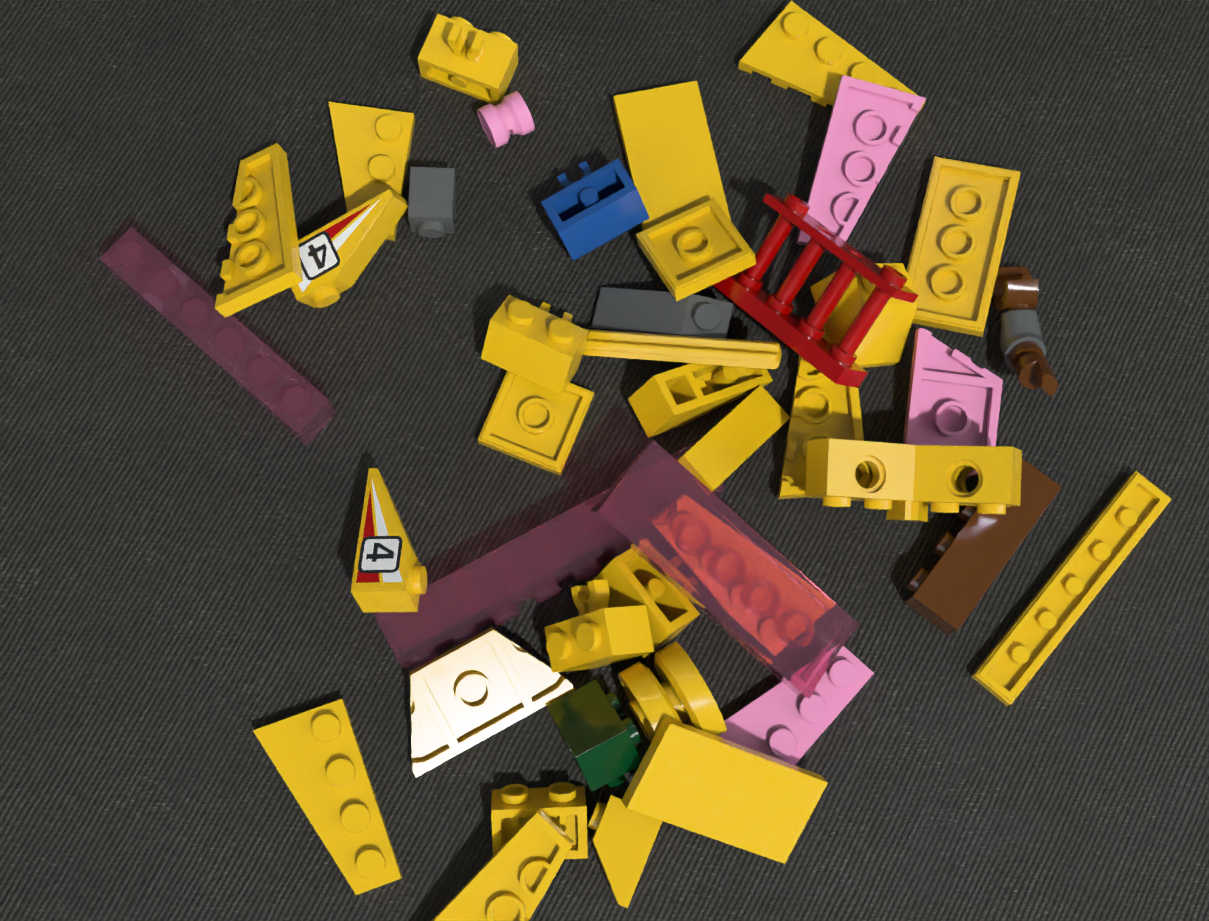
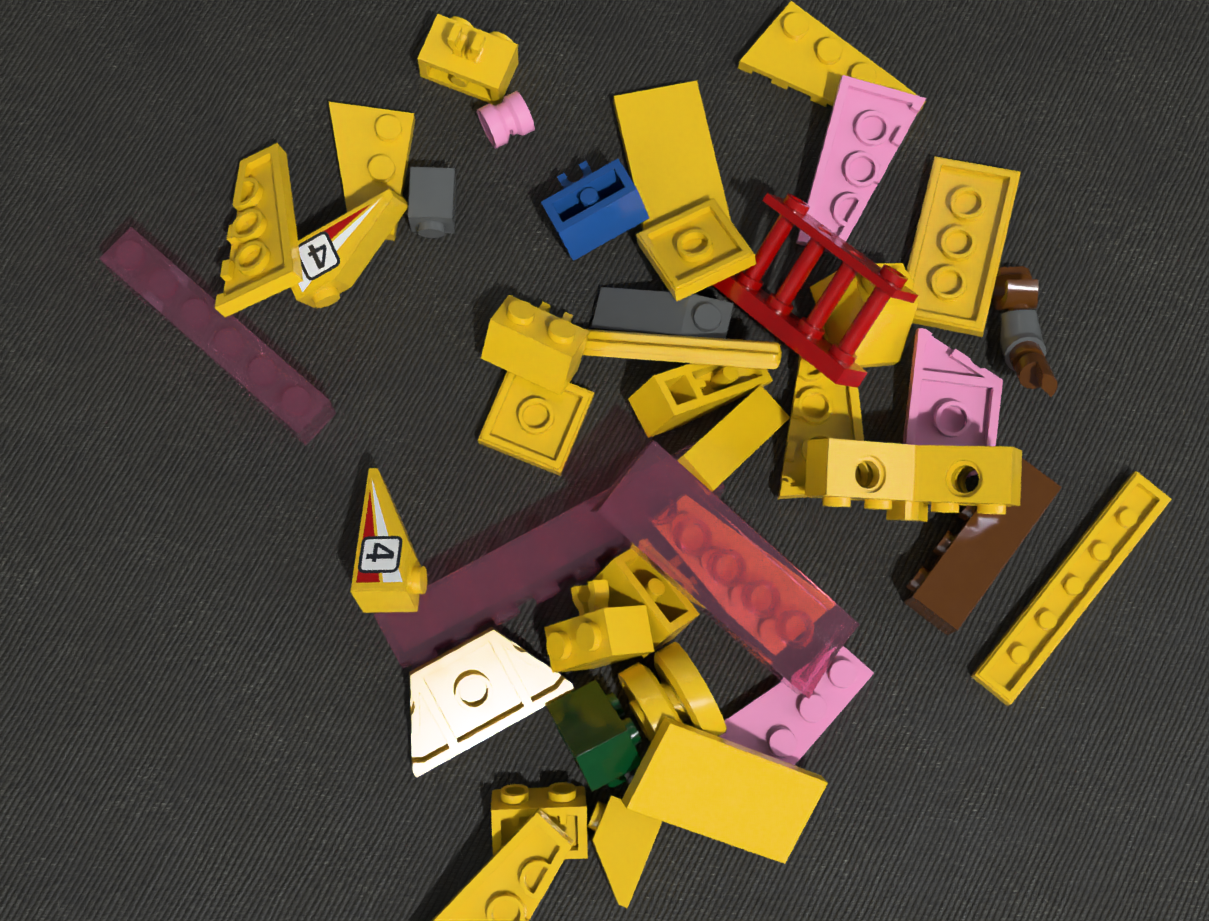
(331, 783): yellow wing -> none

